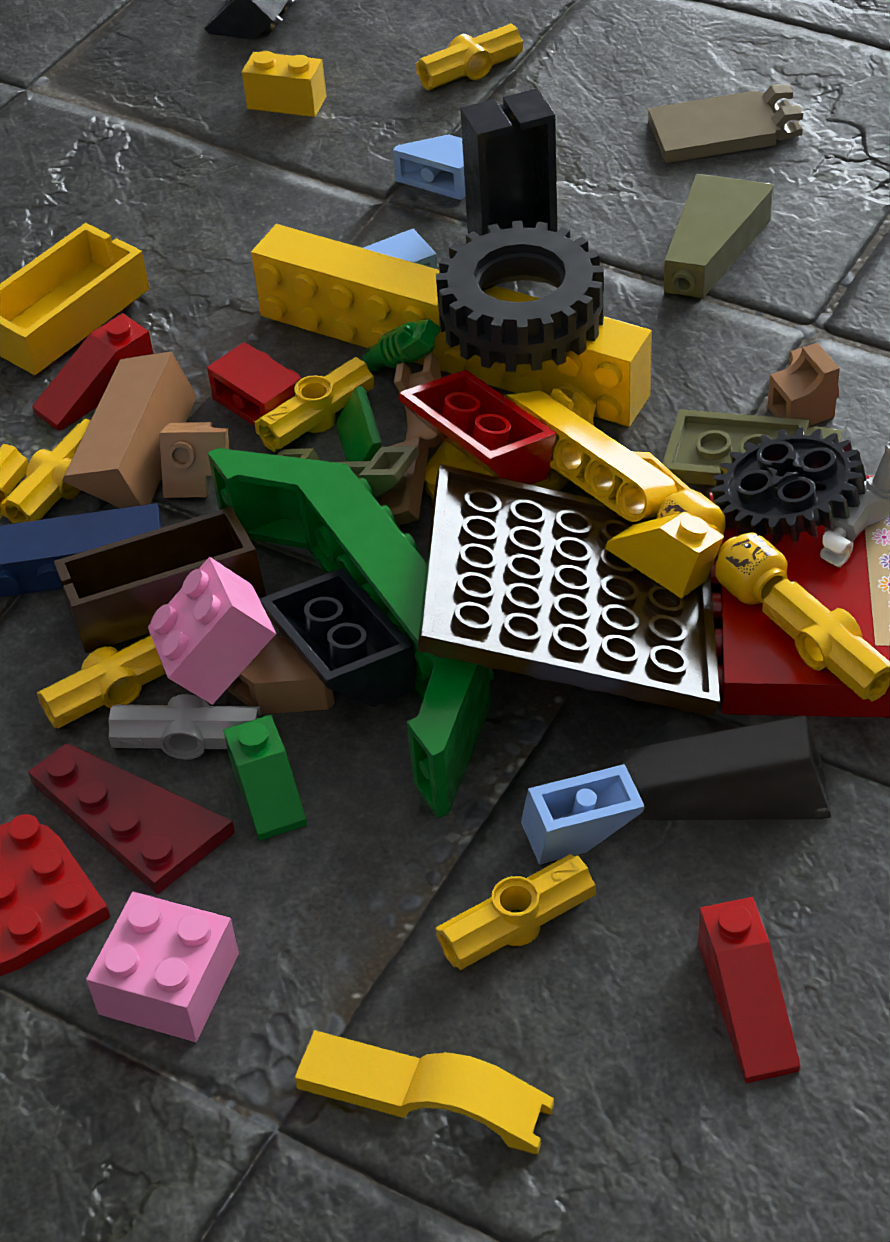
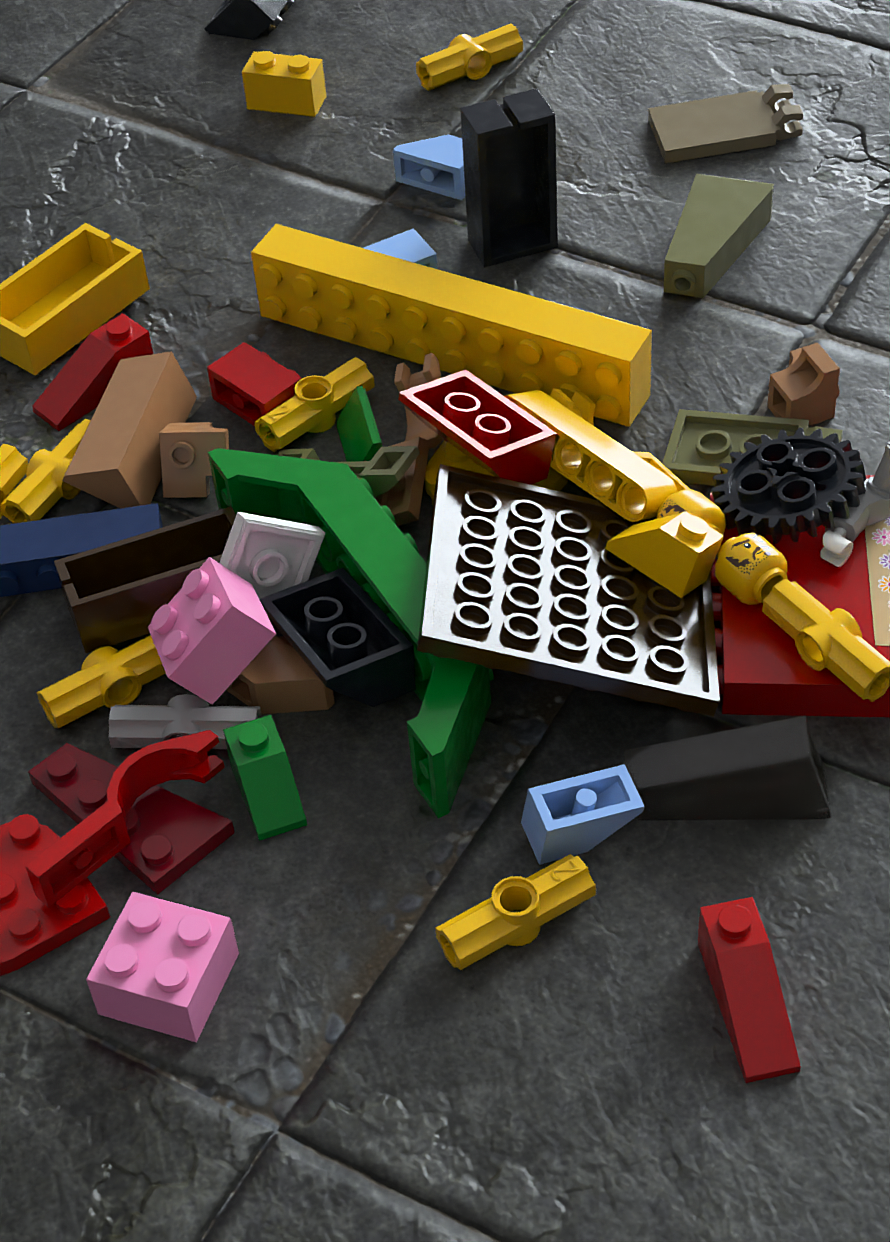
(105, 830): none -> red piece
(271, 552): none -> white tile
(402, 345): green hinge -> none
(406, 1083): yellow piece -> none
(521, 330): black tyre -> none

